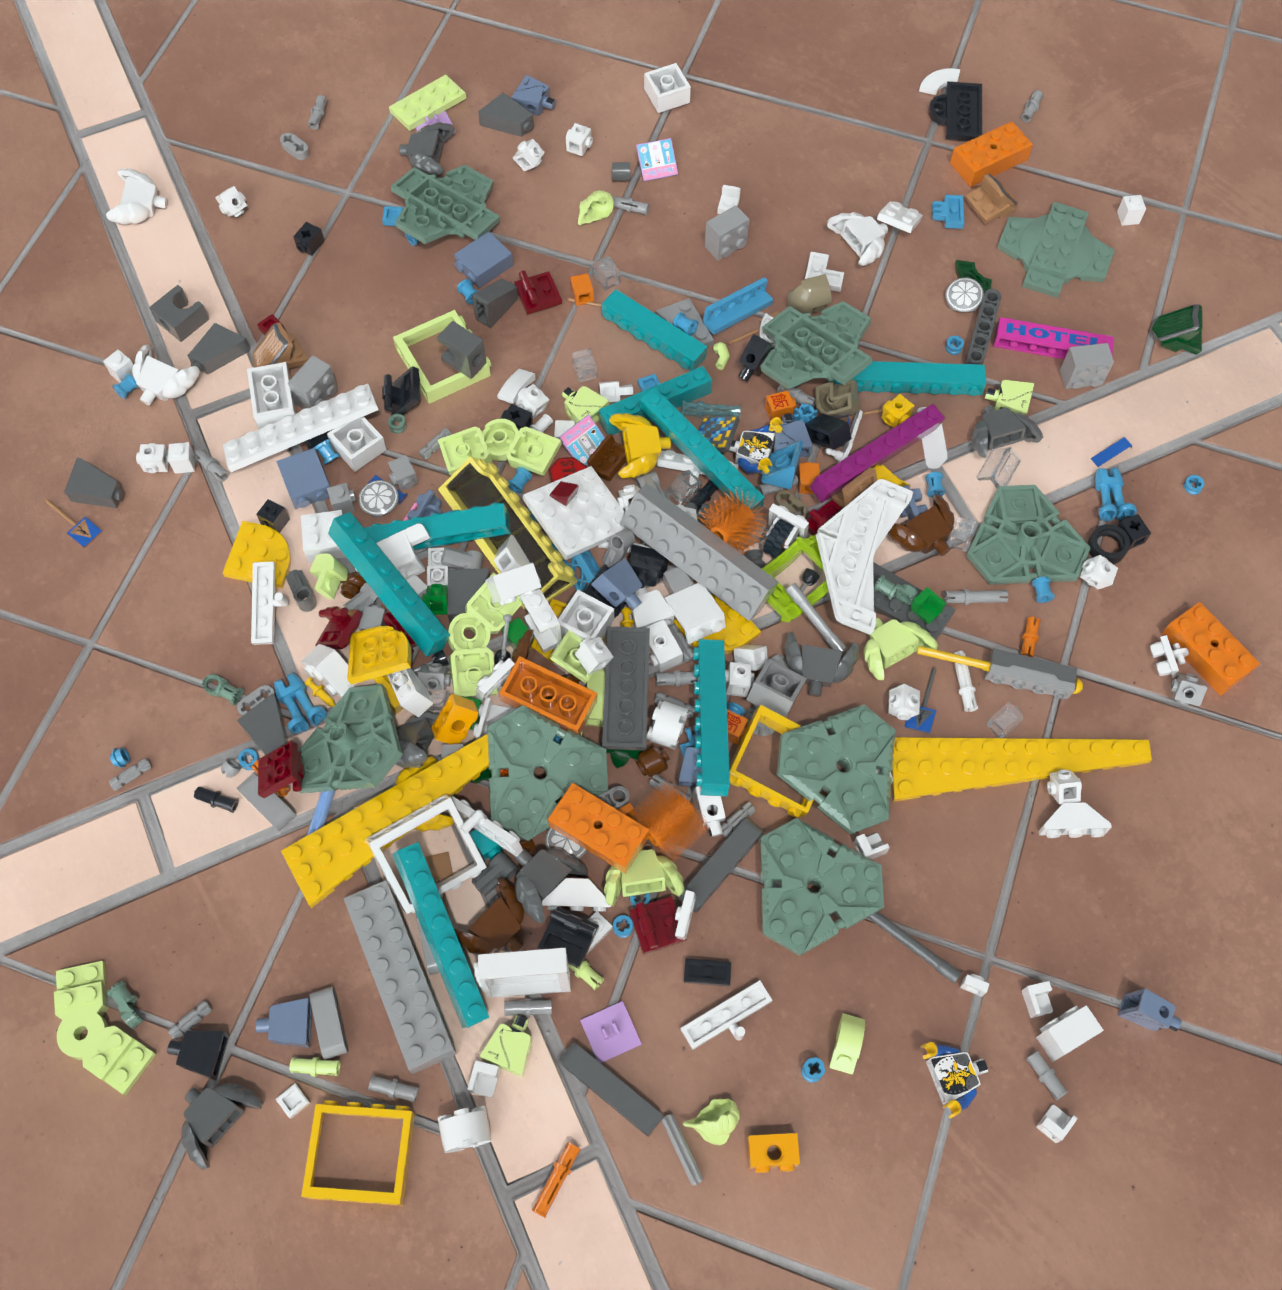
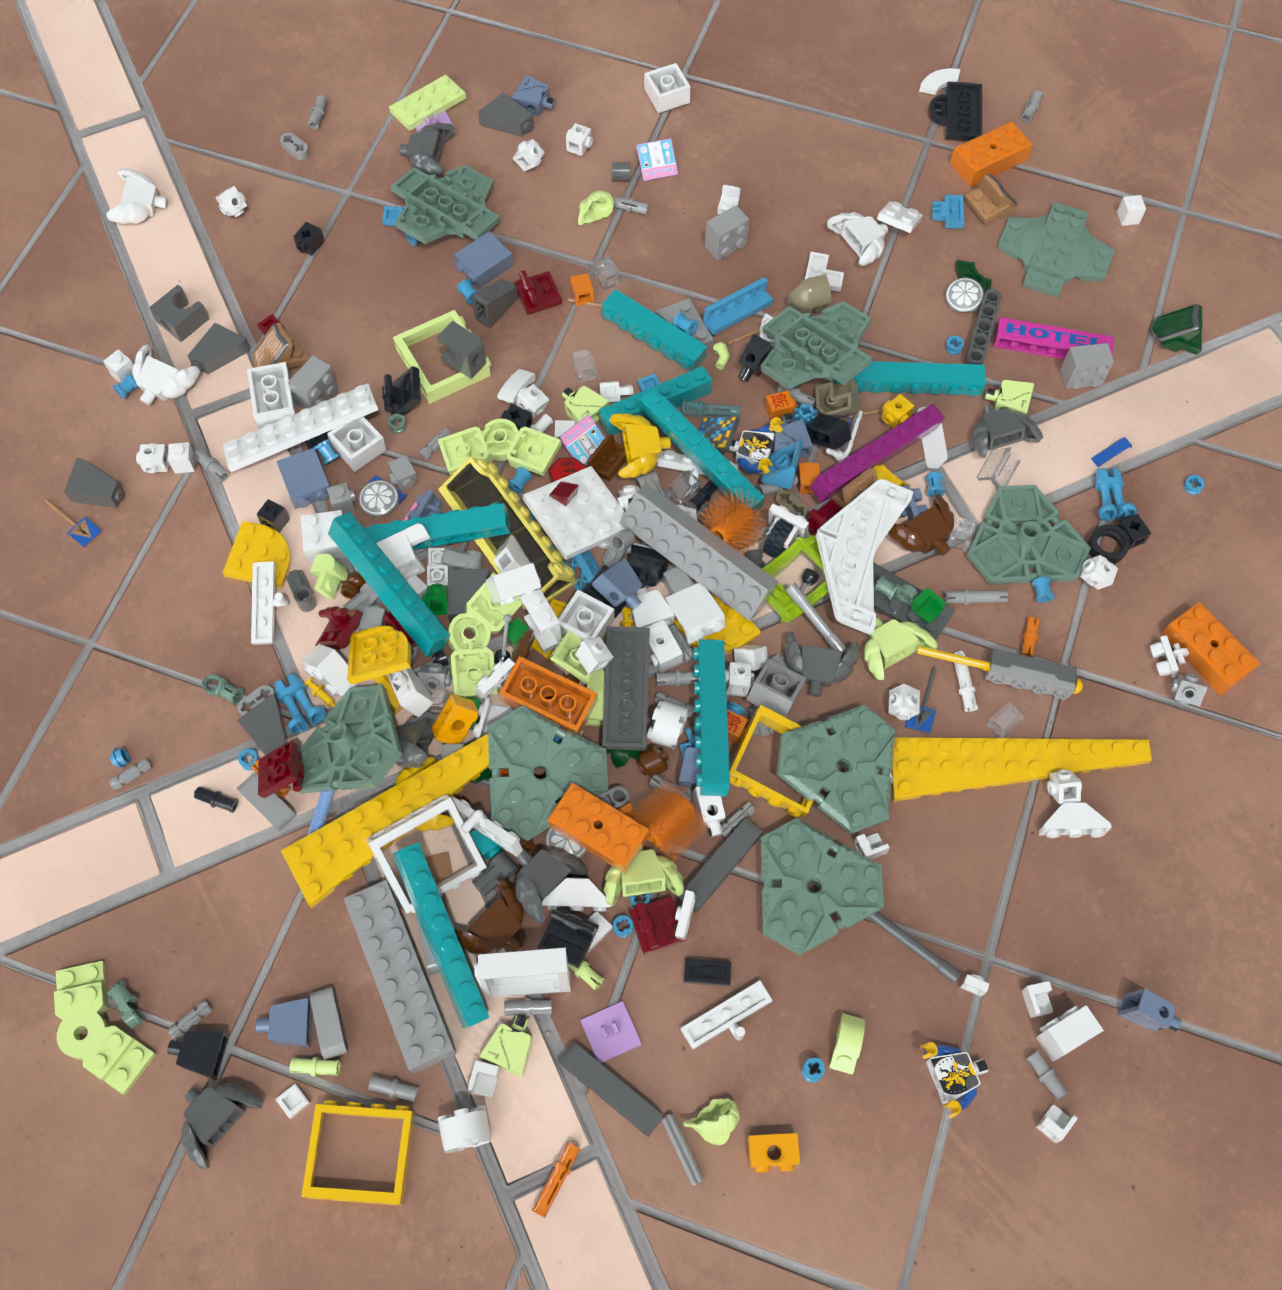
(230, 767): light grey hinge -> none

